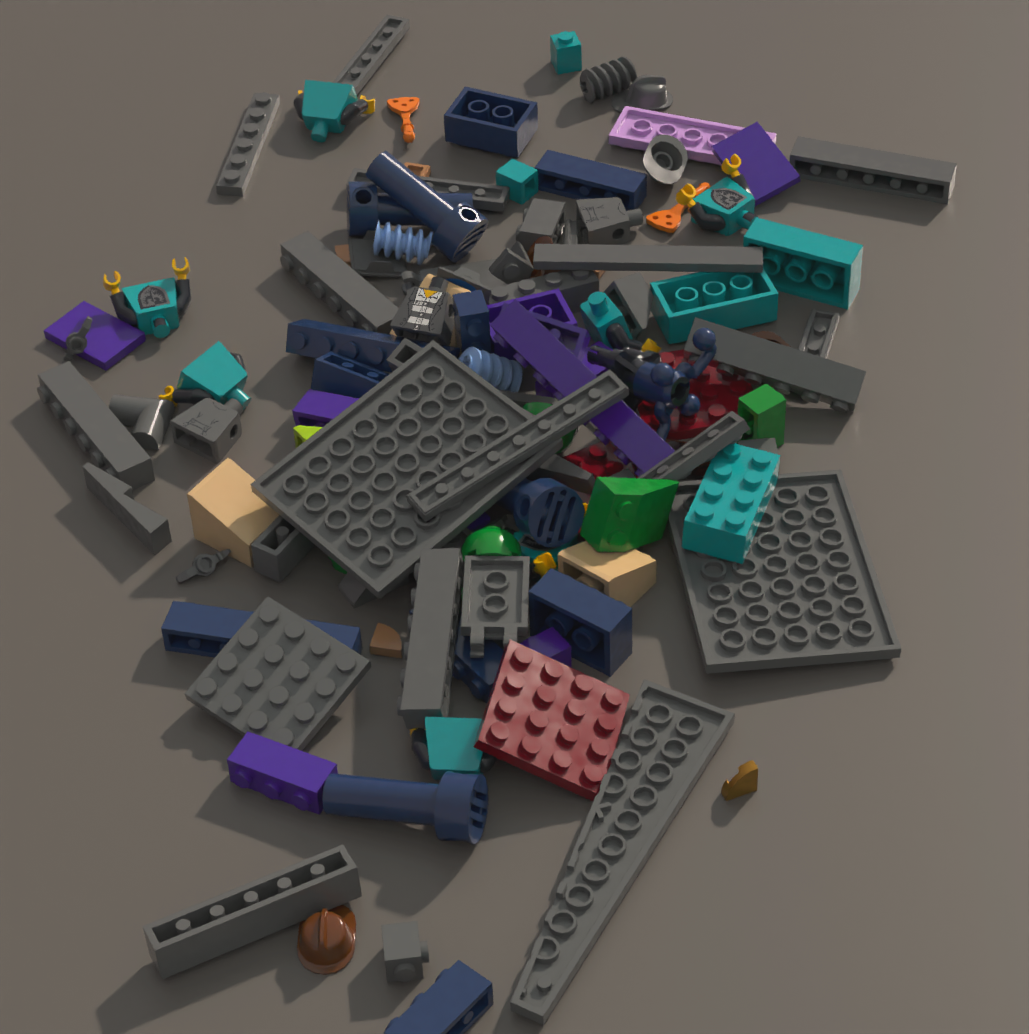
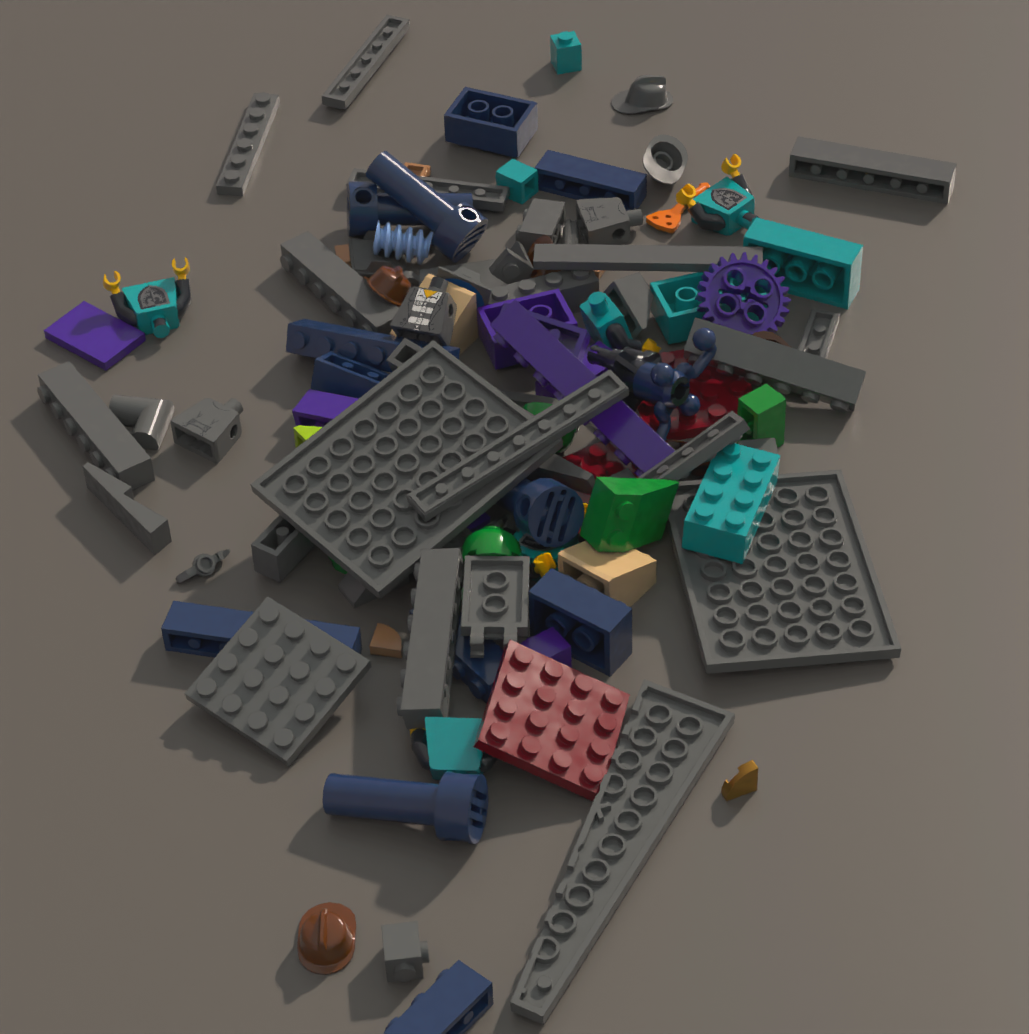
(76, 341): dark grey piece -> none
(212, 375): teal torso -> none
(228, 512): tan slope -> none
(252, 911): dark grey brick -> none
(280, 772): dark purple brick -> none
(329, 107): teal torso -> none
(390, 284): none -> reddish brown piece
(405, 107): orange piece -> none
(471, 321): dark blue brick -> none
(496, 370): light blue piece -> none
(607, 78): dark grey piece -> none
(639, 126): lavender plate -> none
(748, 275): none -> dark purple gear
(761, 162): dark purple tile -> none

